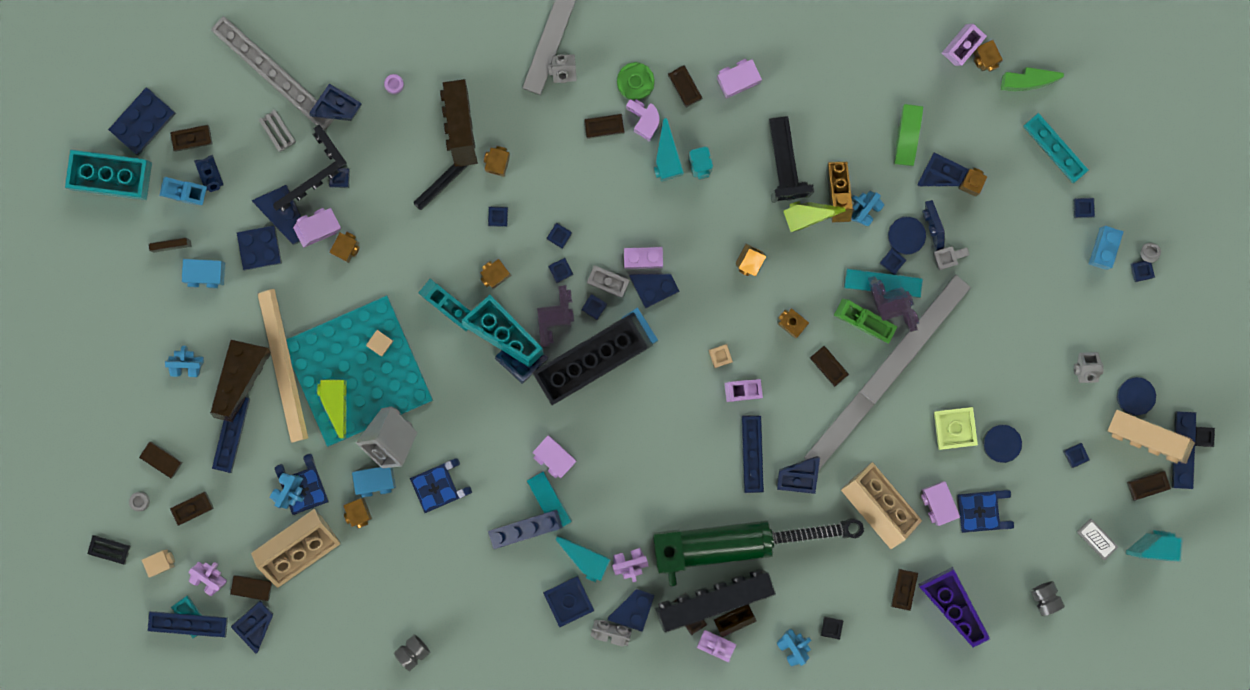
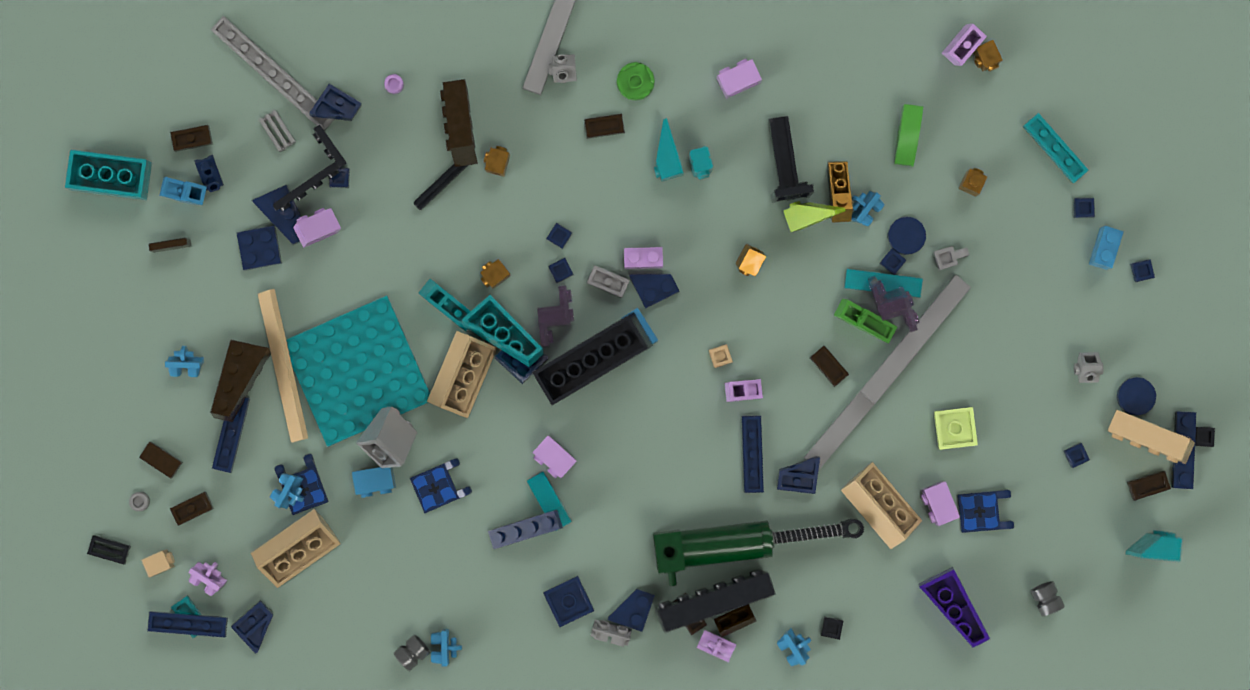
(142, 121): dark blue plate -> none
(203, 272): dark azure brick -> none
(251, 588): dark brown tile -> none
(333, 397): lime slope -> none
(345, 246): pearl gold brick -> none
(357, 513): pearl gold brick -> none
(379, 343): tan tile -> none
(442, 657): none -> dark azure hips
(462, 374): none -> tan slope
(498, 217): dark blue tile -> none
(587, 561): teal slope -> none
(594, 307): dark blue tile -> none
(632, 567): lavender hips -> none
(648, 120): lavender brick -> none
(685, 86): dark brown tile -> none
(792, 322): pearl gold brick -> none
(904, 589): dark brown plate -> none
(935, 225): dark blue wing -> none
(942, 172): dark blue wing -> none
(1002, 443): dark blue tile -> none
(1029, 79): bright green slope -> none
(1097, 539): tile -> none
(1150, 252): light grey tile -> none

